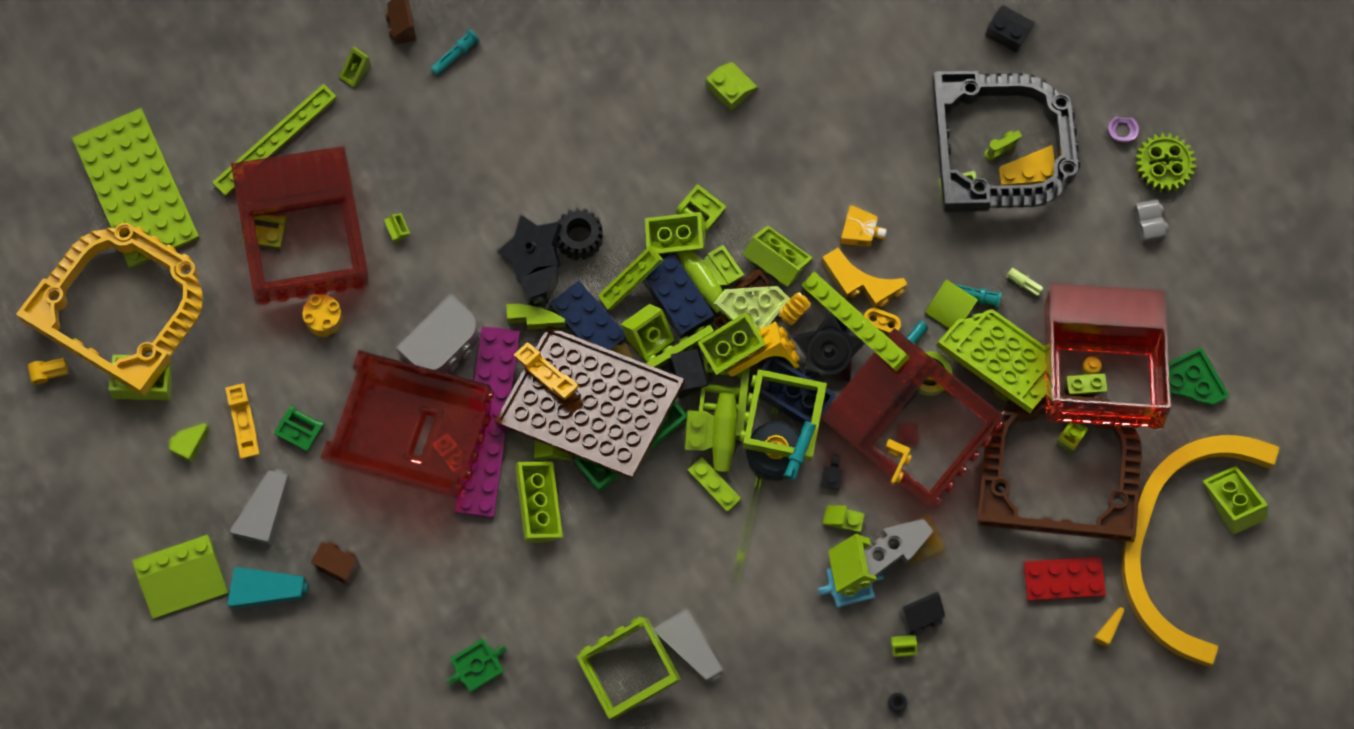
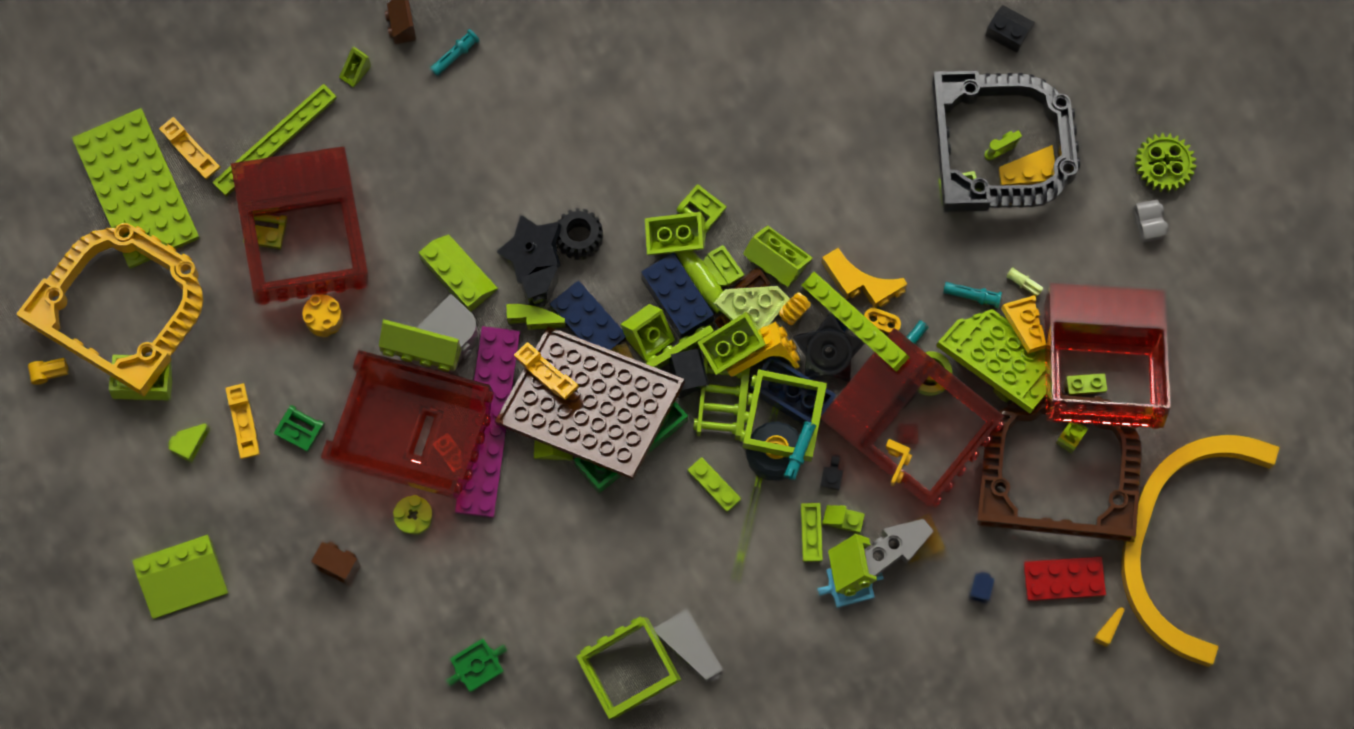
(189, 149): none -> yellow slope
(260, 587): teal slope -> none
(262, 511): light grey slope -> none
(397, 227): lime piece -> none
(412, 526): none -> lime plate
(419, 345): none -> lime slope
(457, 272): none -> lime slope
(538, 501): lime brick -> none
(630, 277): lime plate -> none
(714, 431): lime plate -> none
(730, 85): lime slope -> none
(811, 532): none -> lime plate
(861, 228): yellow torso -> none
(897, 696): black plate -> none
(903, 645): lime piece -> none
(922, 614): black slope -> none
(950, 304): lime slope -> none
(981, 587): none -> dark blue brick
(1025, 322): none -> yellow wing
(1091, 365): yellow piece -> none
(1131, 124): lavender piece -> none
(1196, 378): green plate -> none
(1236, 500): lime slope -> none

